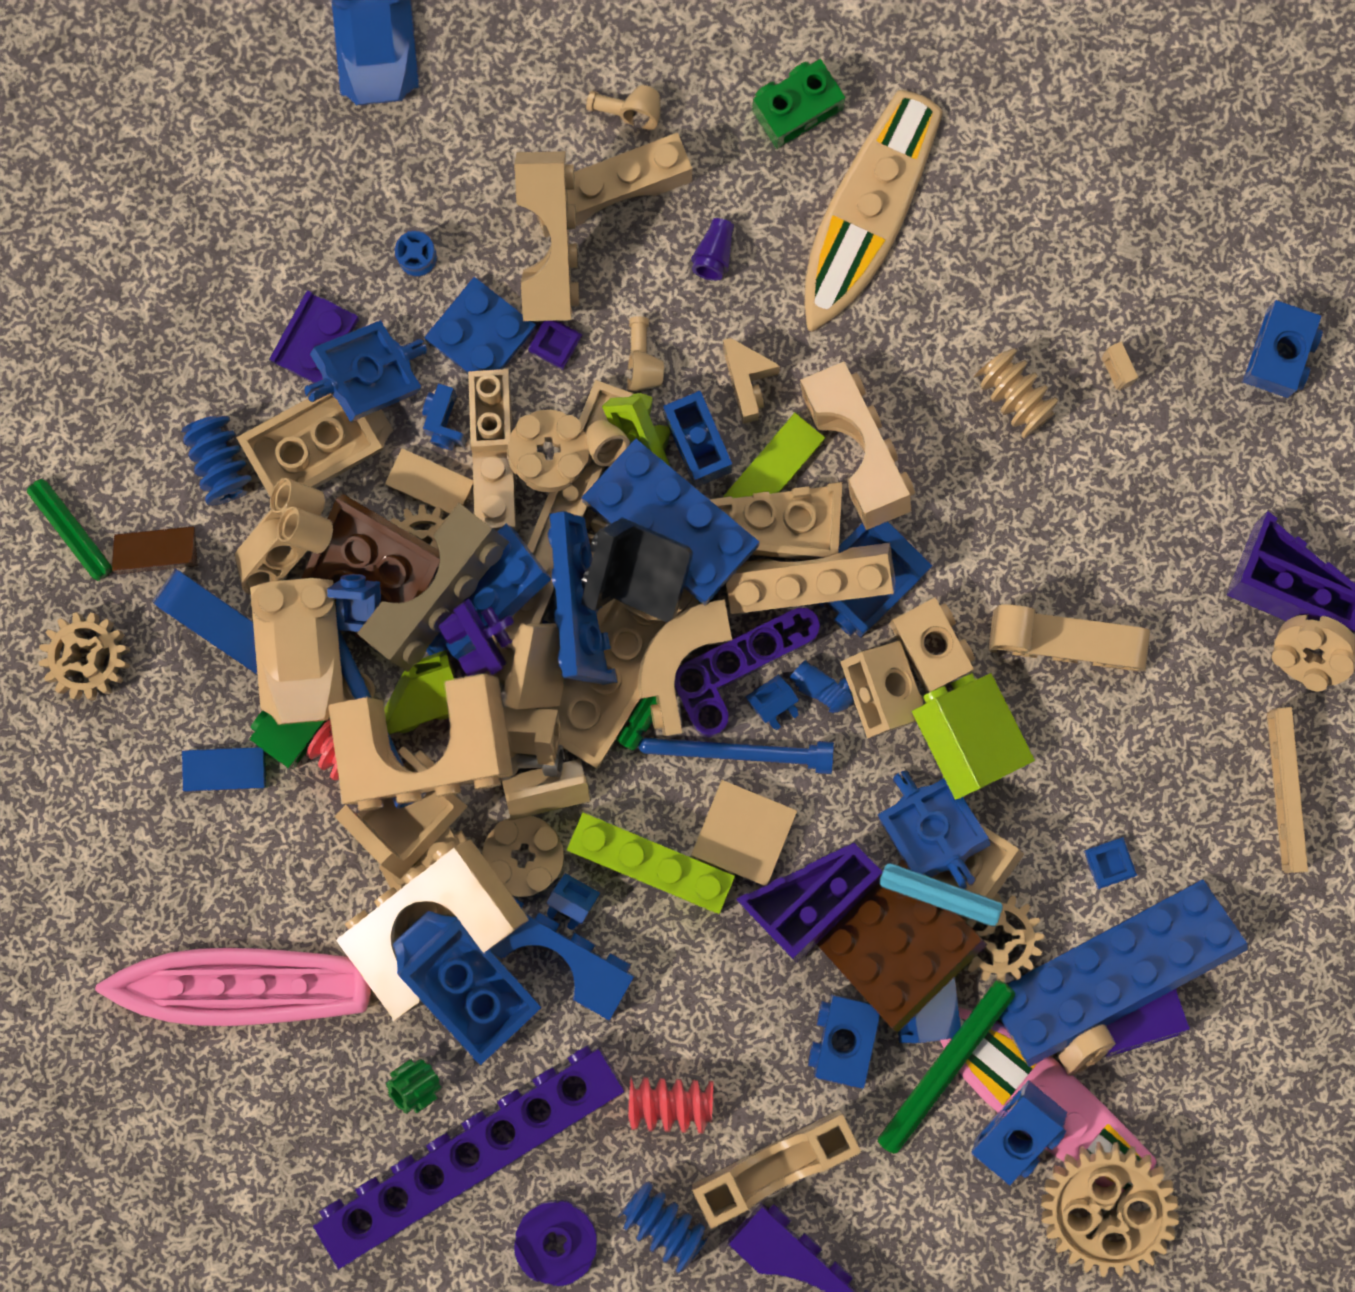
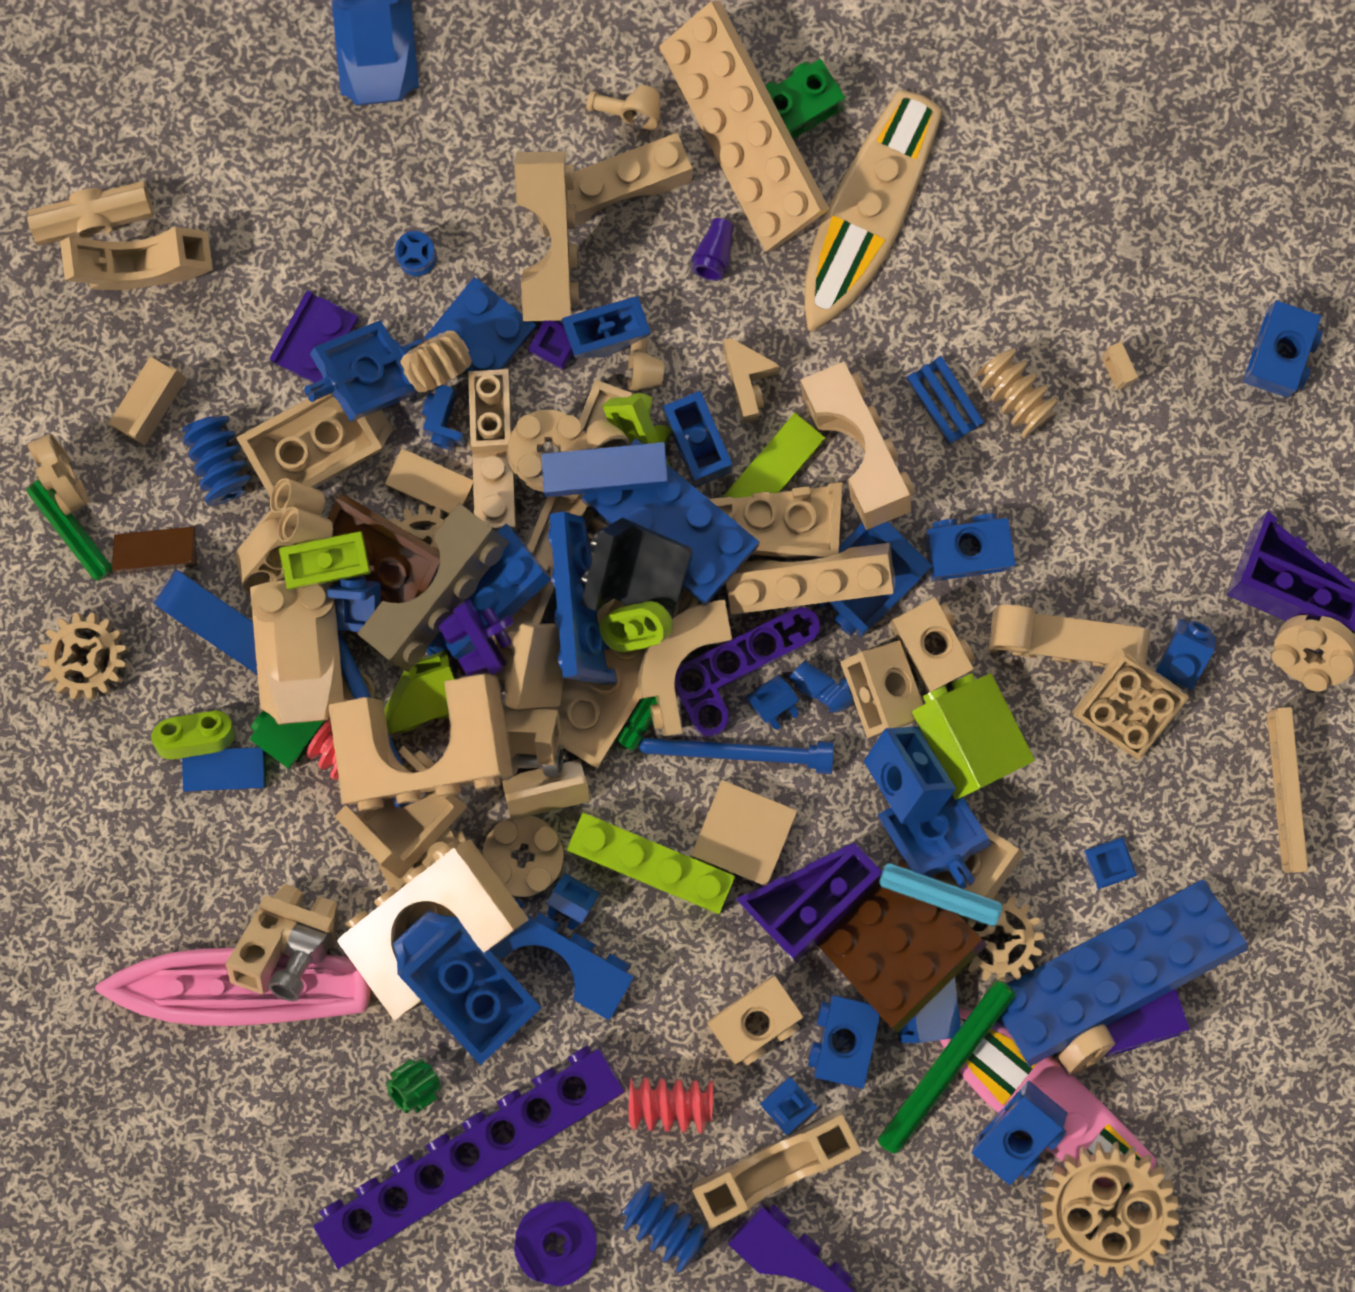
(58, 473): none -> tan plate
(90, 212): none -> tan piece
(147, 400): none -> tan panel
(153, 261): none -> tan arch
(189, 735): none -> lime plate
(282, 929): none -> tan hips
(324, 560): none -> lime tile
(436, 361): none -> tan gear
(604, 469): none -> tile
(606, 328): none -> blue slope
(636, 626): none -> lime plate
(730, 1022): none -> tan brick
(743, 126): none -> tan plate
(788, 1105): none -> blue tile
(909, 775): none -> blue brick
(927, 372): none -> blue tile
(949, 562): none -> blue brick
(1130, 704): none -> tan tile
(1187, 653): none -> blue bracket

